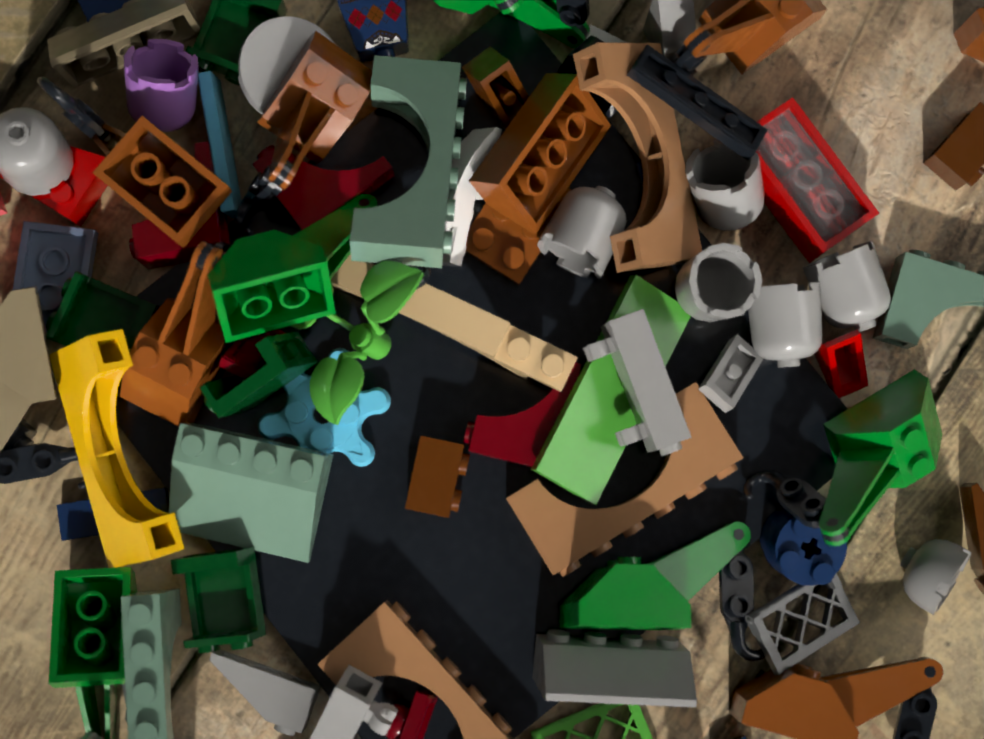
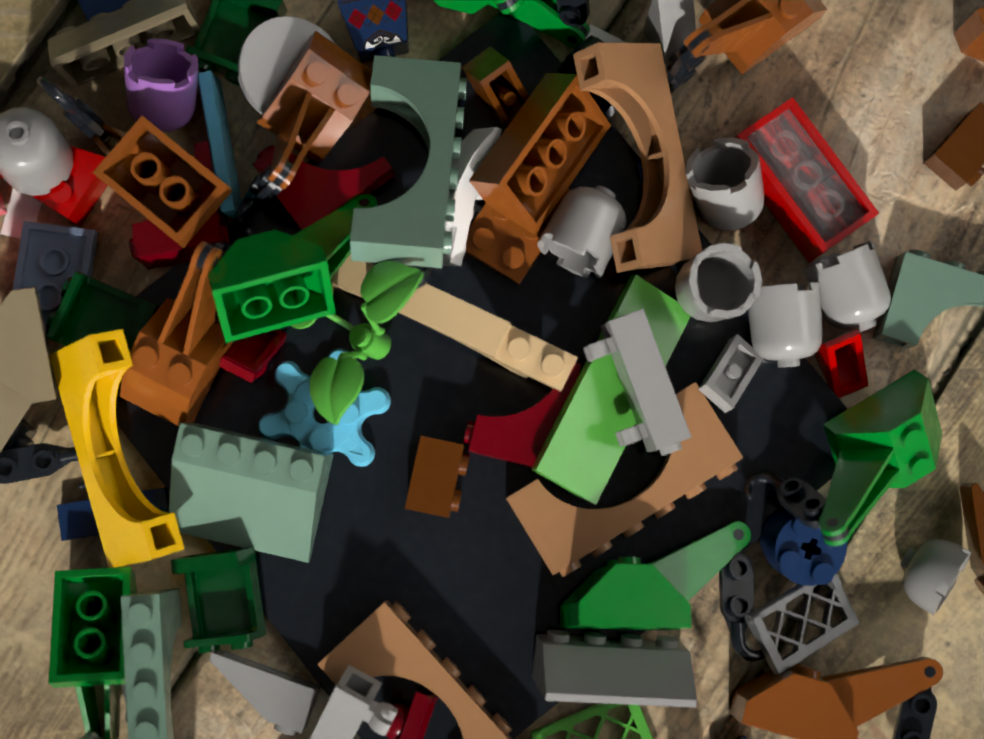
(20, 209): none -> sticker
(285, 358): dark green panel -> none
(697, 102): black tile -> none

